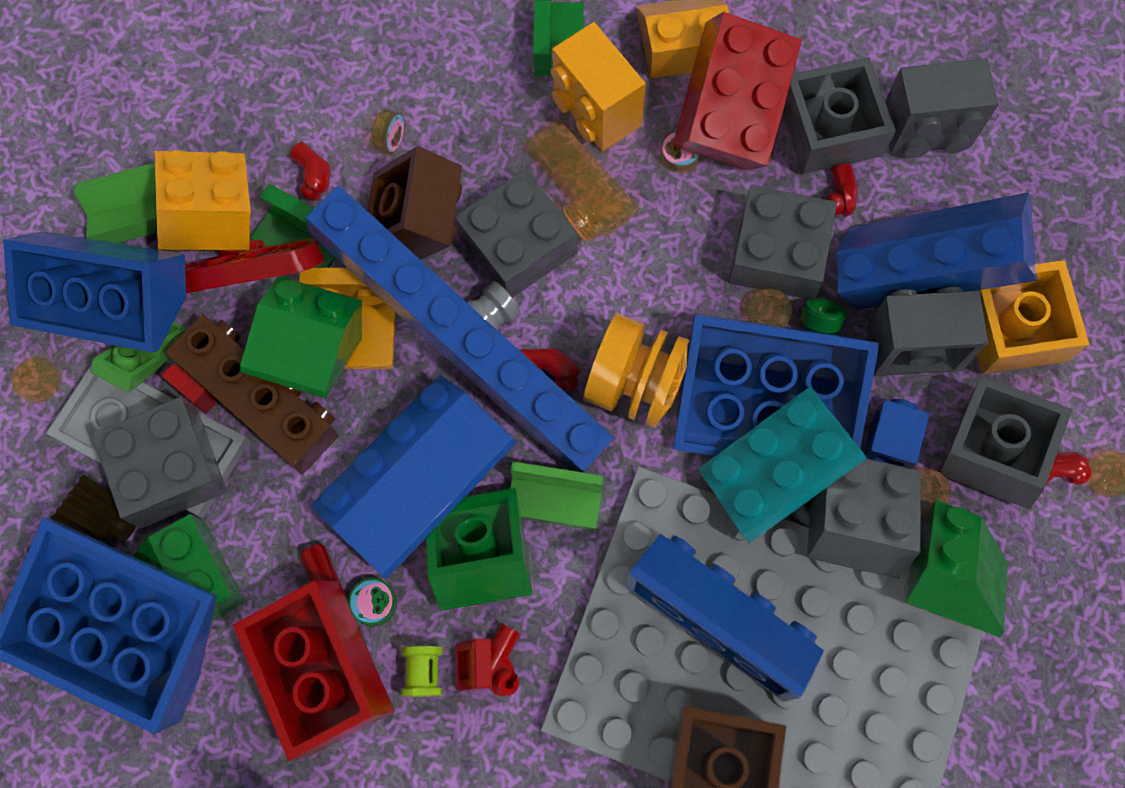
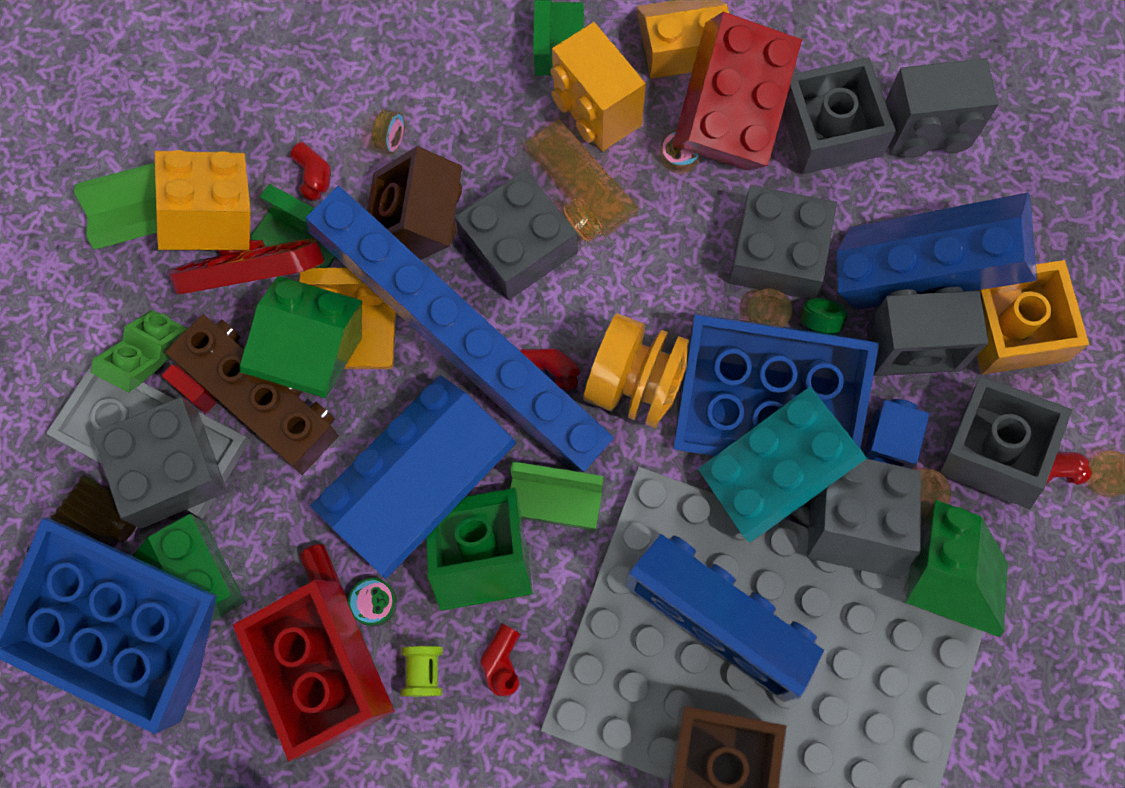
(36, 379): clear yellow tile -> none
(94, 289): blue slope -> none
(473, 665): red tile -> none
(496, 305): light grey wheel -> none
(846, 189): red arm -> none

